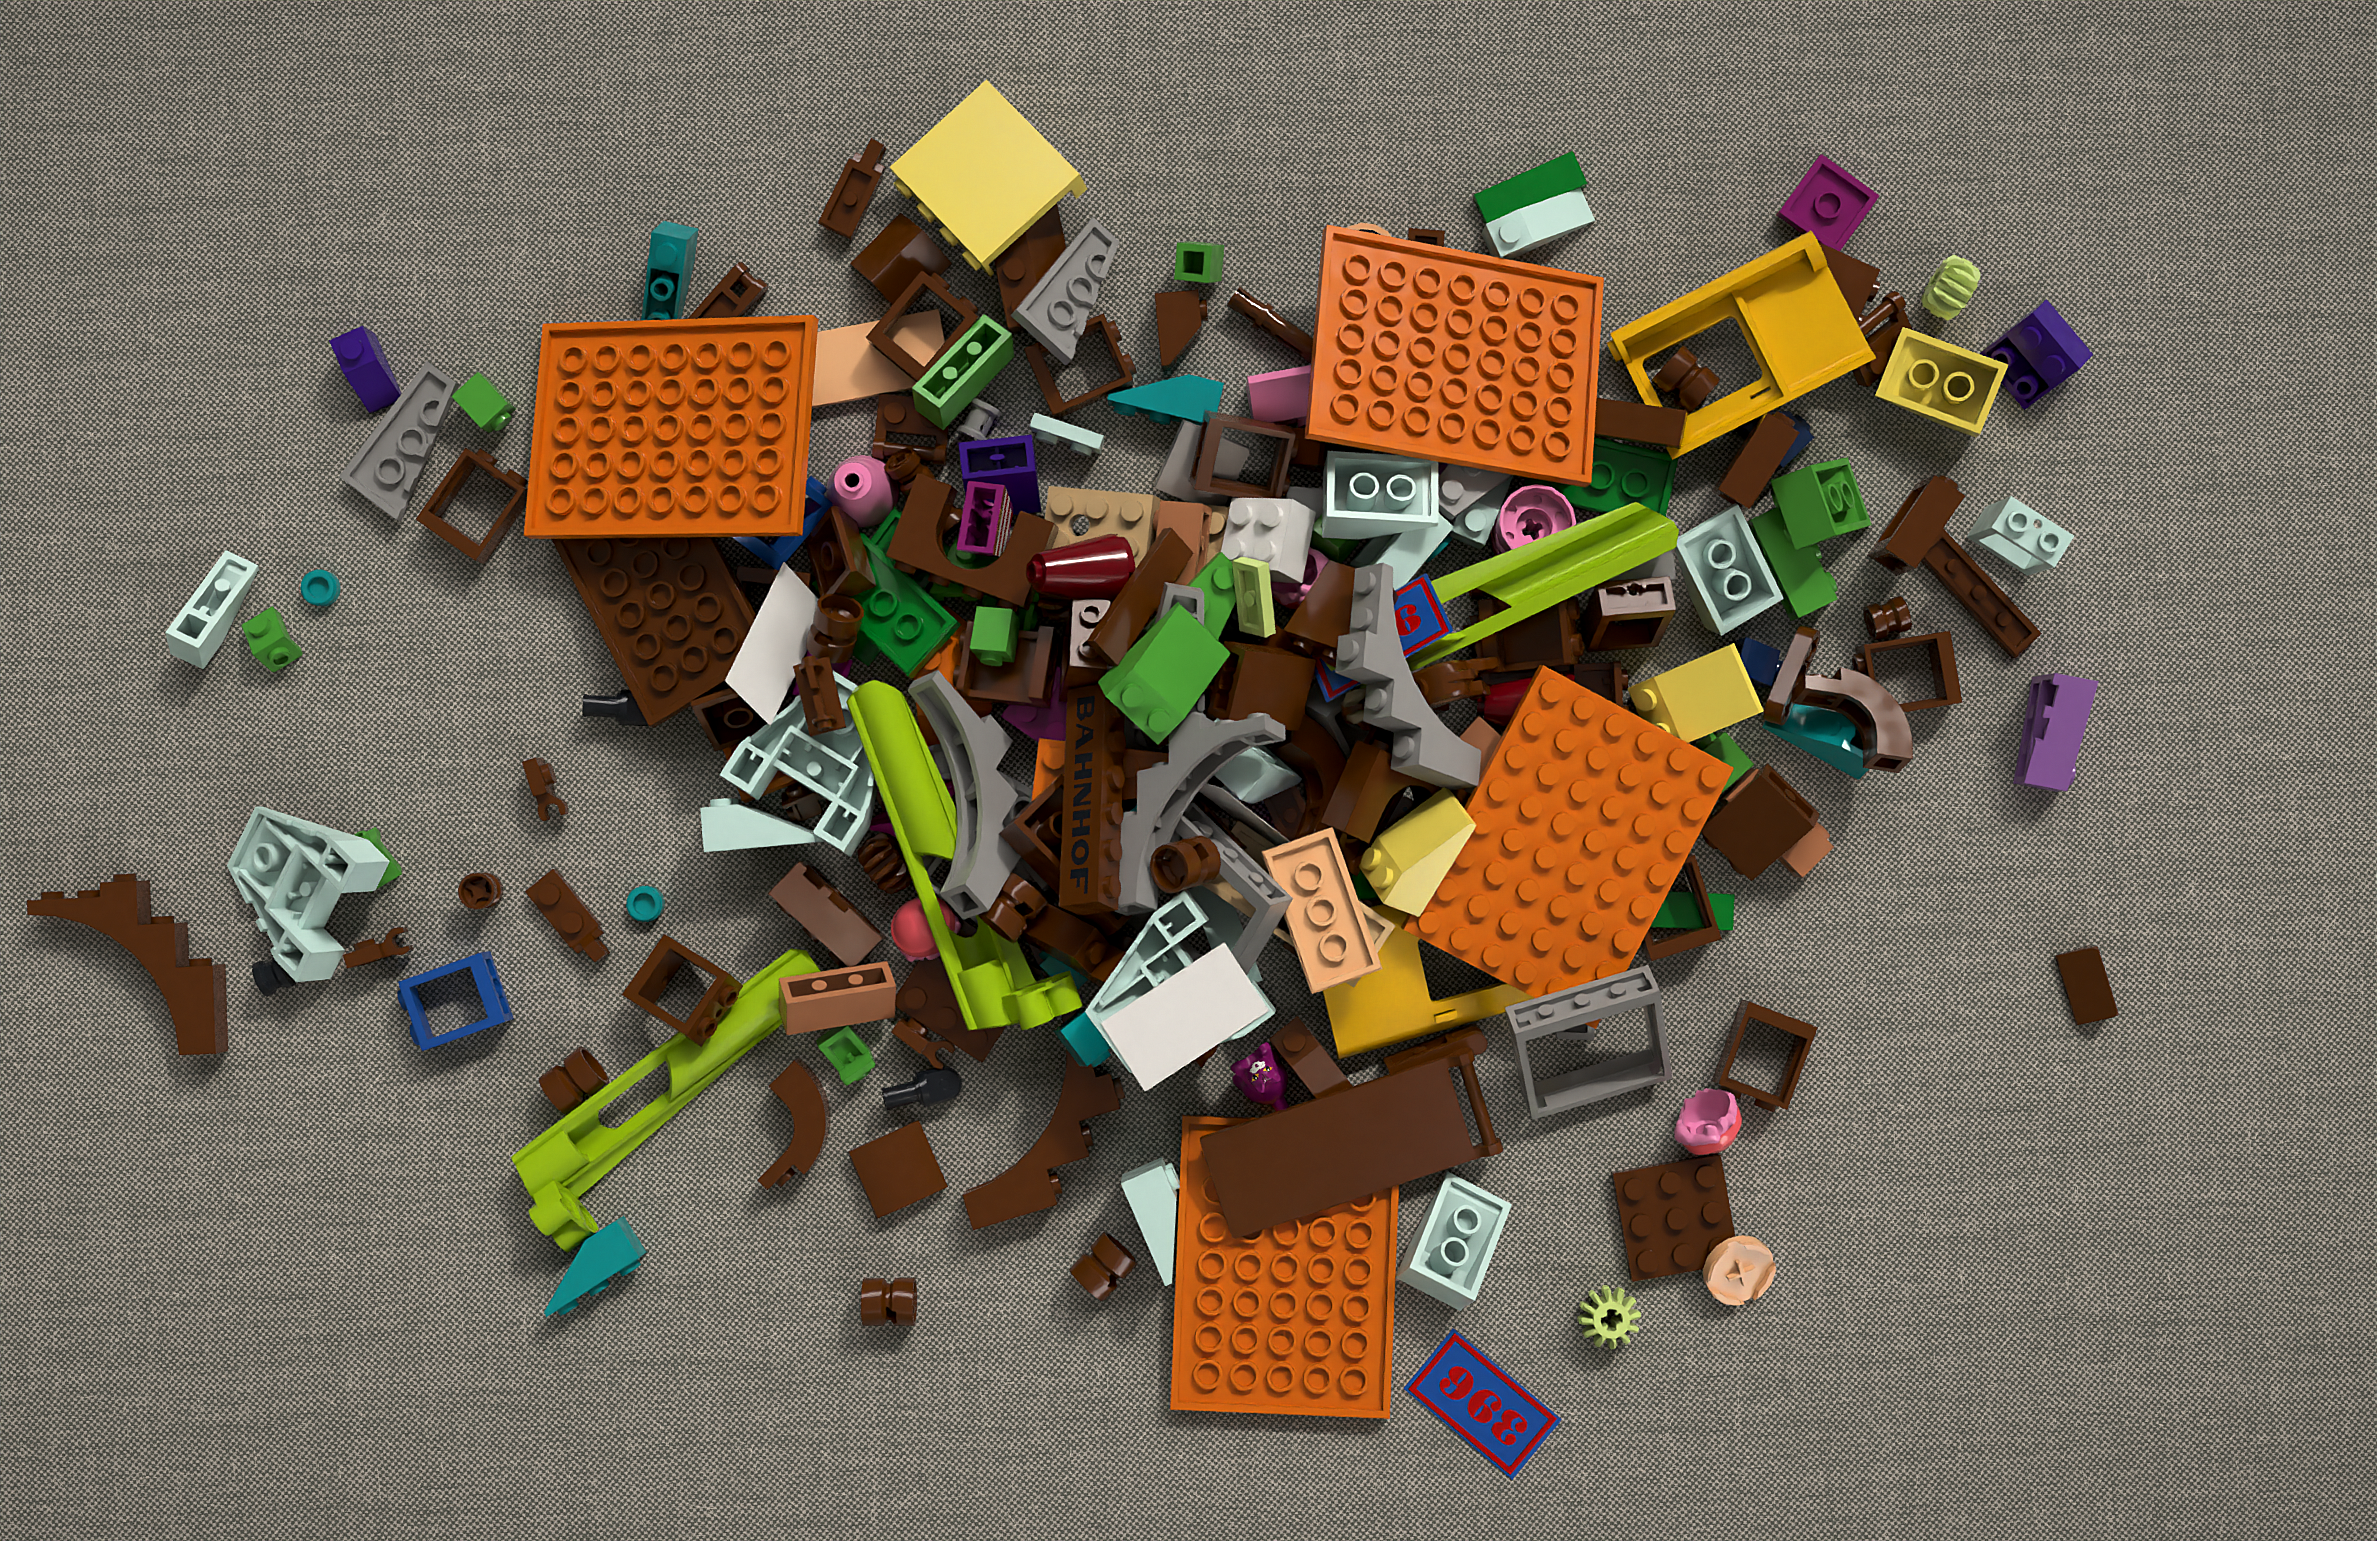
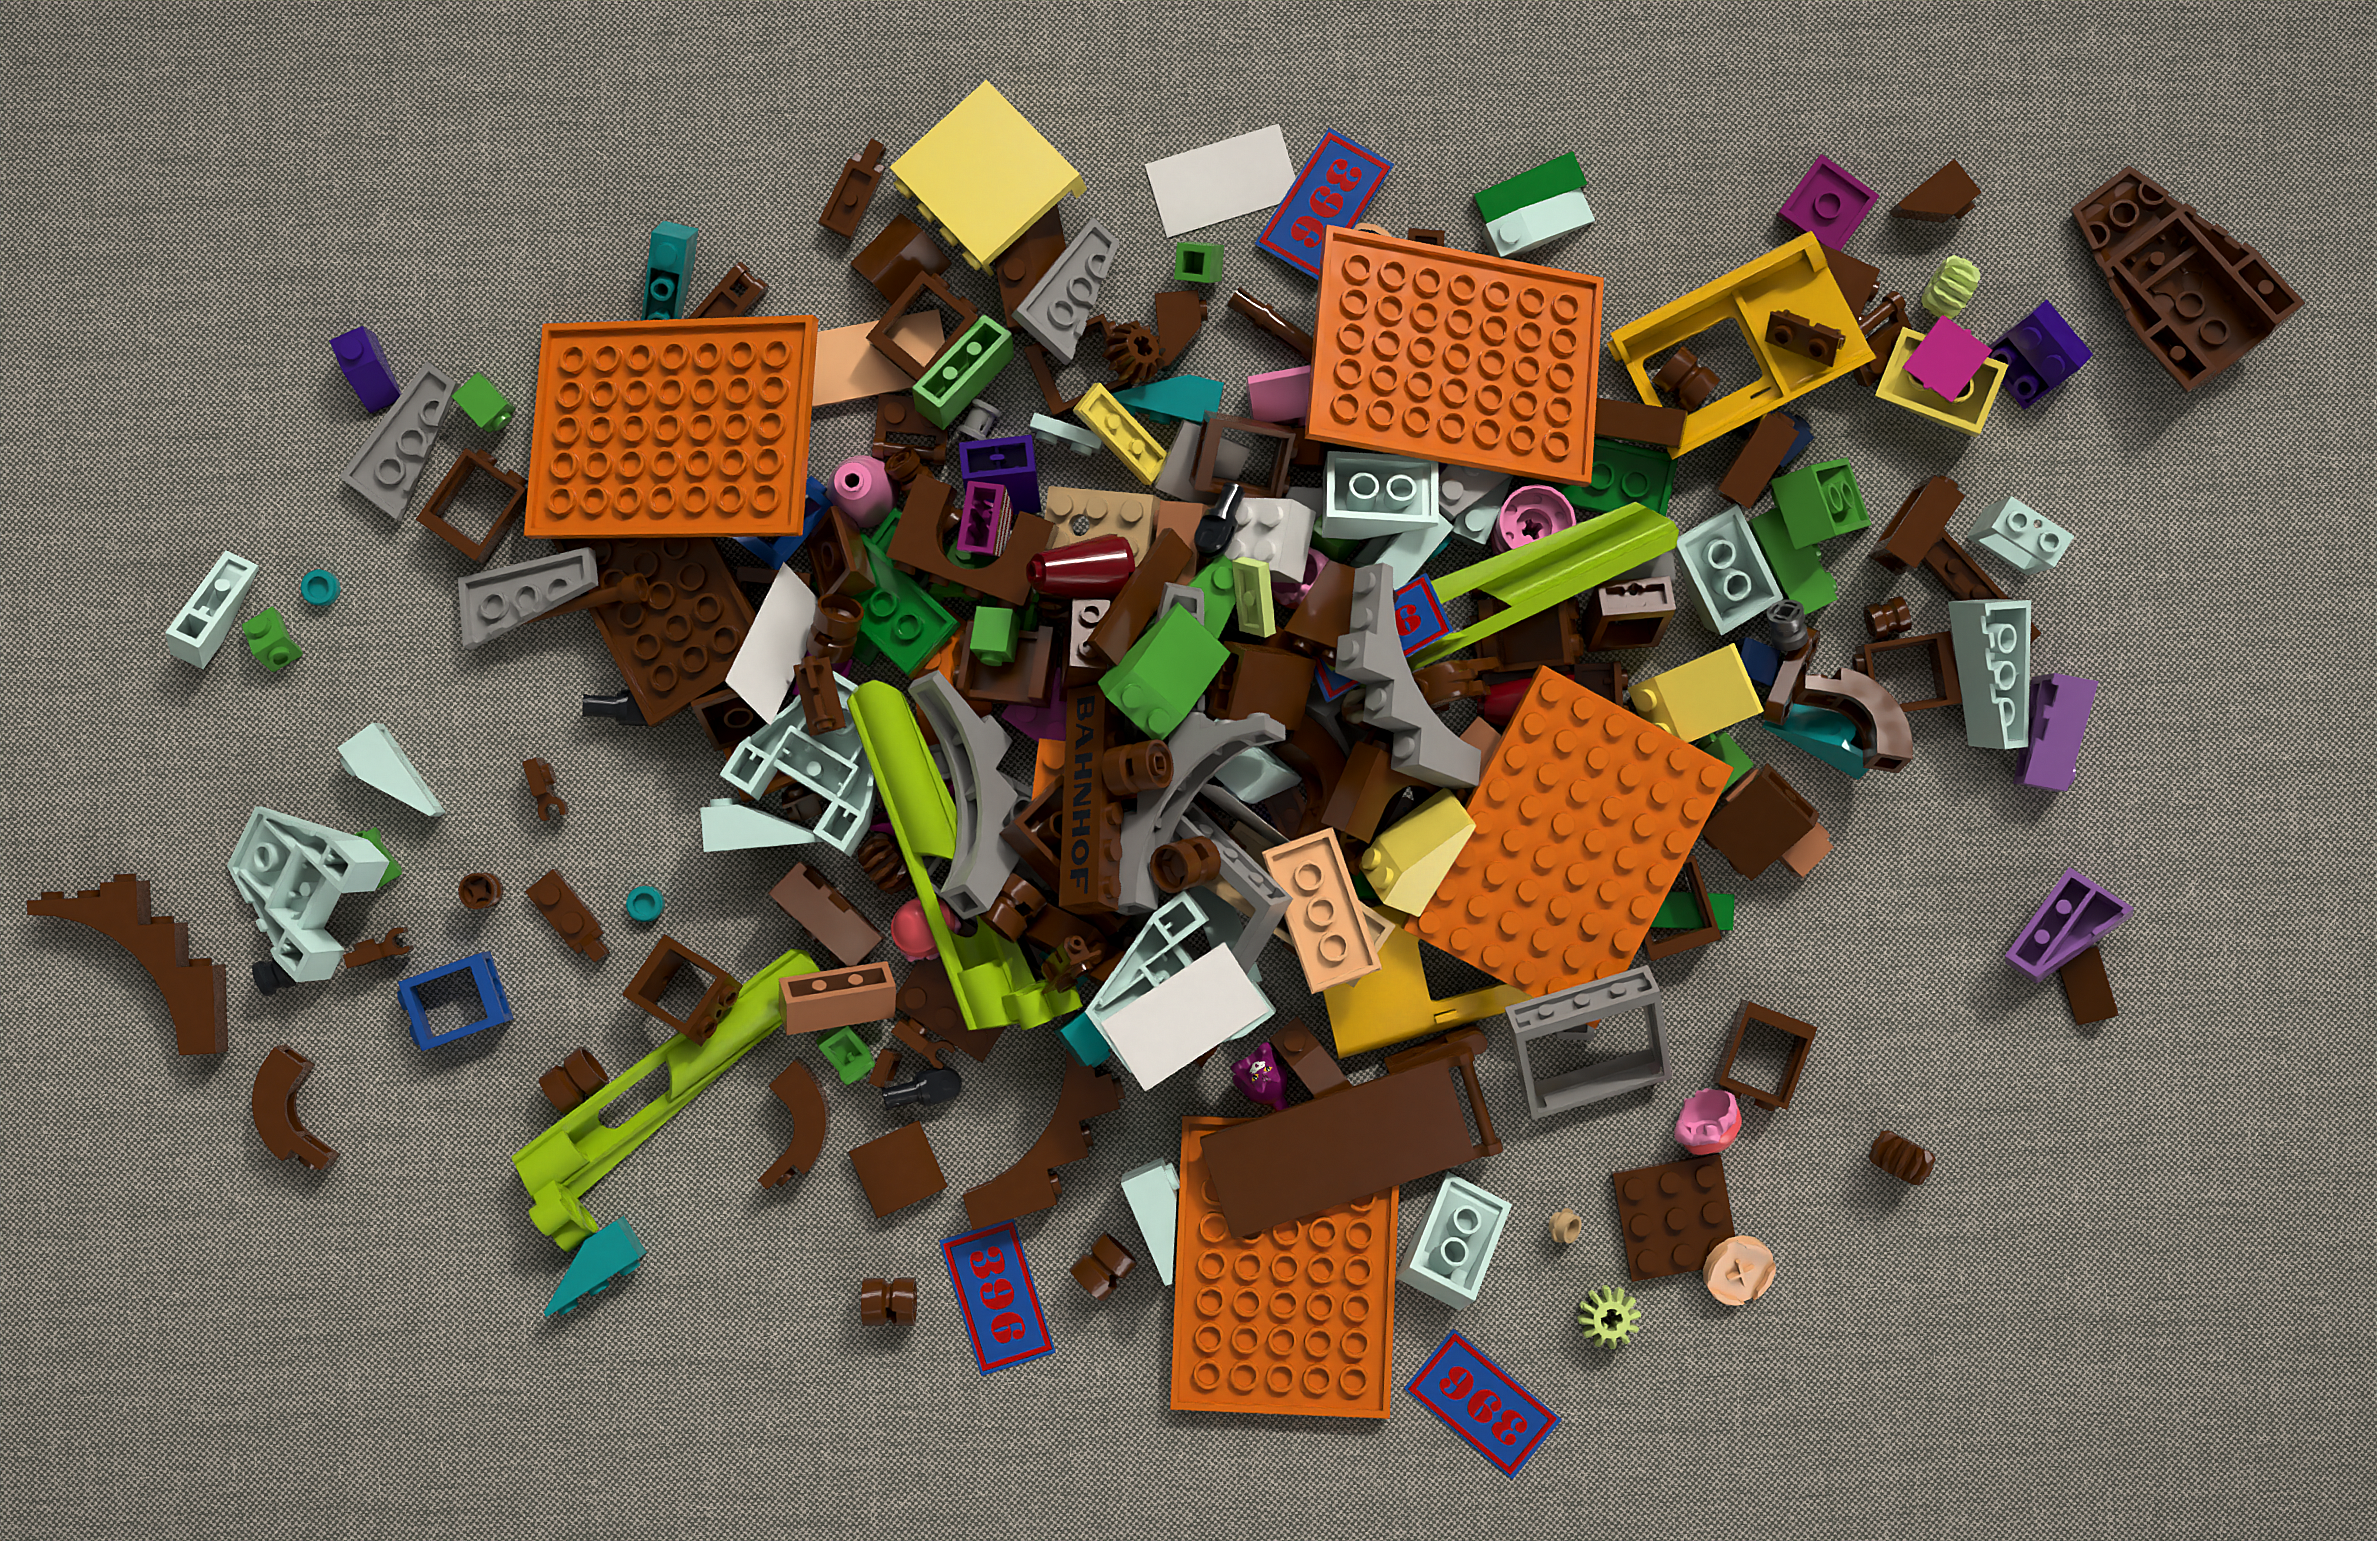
(276, 1110): none -> reddish brown arch
(382, 763): none -> light aqua slope
(514, 594): none -> light grey wing
(630, 589): none -> reddish brown piece
(885, 1068): none -> reddish brown tile
(997, 1296): none -> sticker
(1066, 964): none -> reddish brown hinge
(1121, 433): none -> light yellow tile
(1133, 352): none -> reddish brown gear
(1137, 767): none -> reddish brown wheel
(1219, 523): none -> black arm
(1221, 180): none -> white sticker
(1328, 191): none -> sticker
(1565, 1226): none -> tan plate
(1785, 619): none -> flat silver wheel
(1797, 336): none -> reddish brown hinge
(1902, 1157): none -> reddish brown gear
(1940, 197): none -> reddish brown slope
(1947, 358): none -> dark pink piece
(1993, 669): none -> light aqua wedge
(2065, 925): none -> medium lavender wedge
(2180, 280): none -> reddish brown wedge

